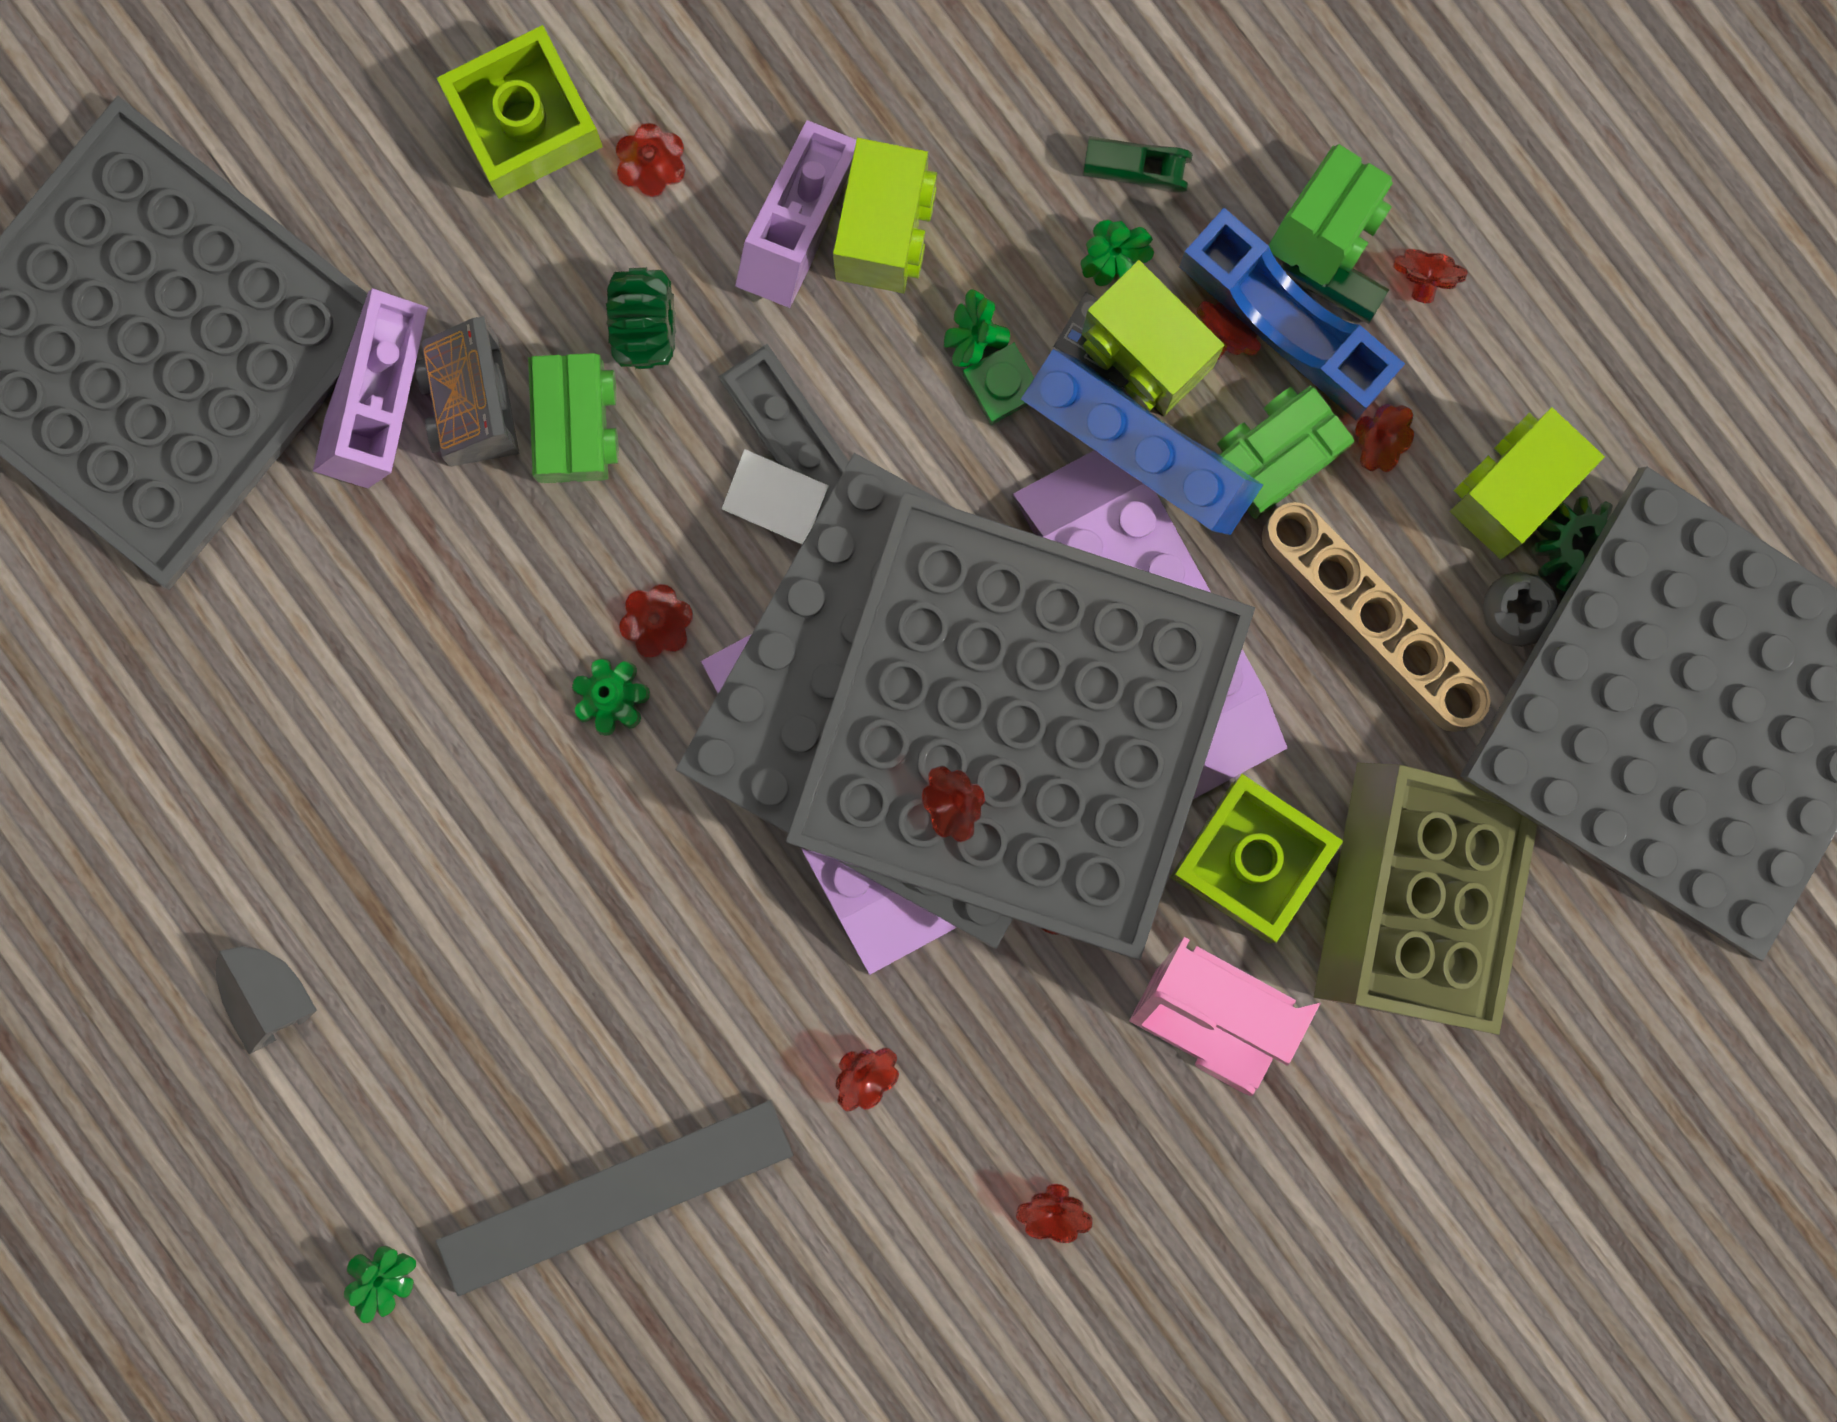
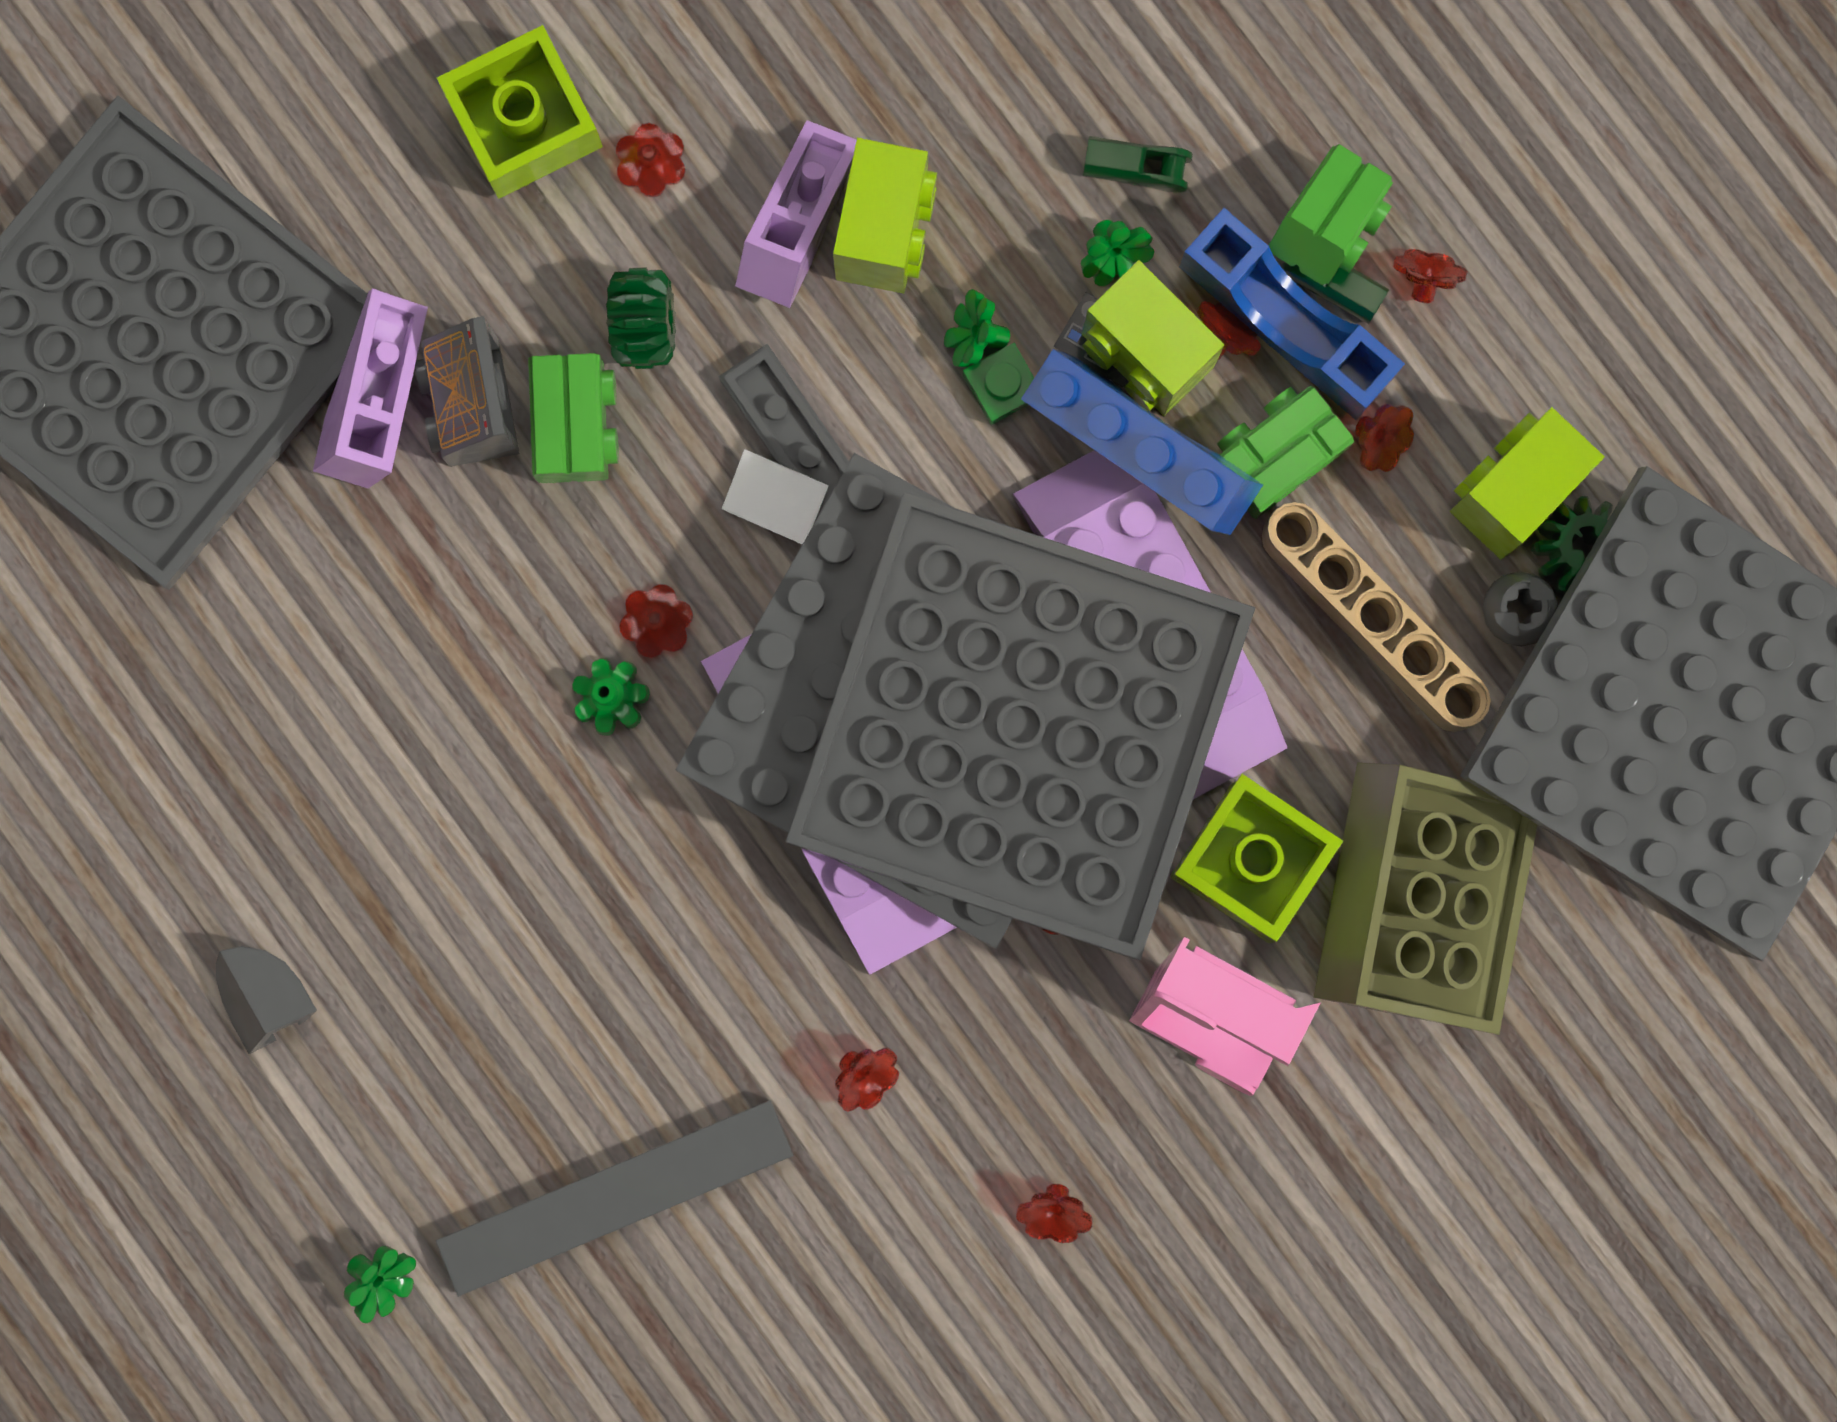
(952, 803): clear red plant -> none

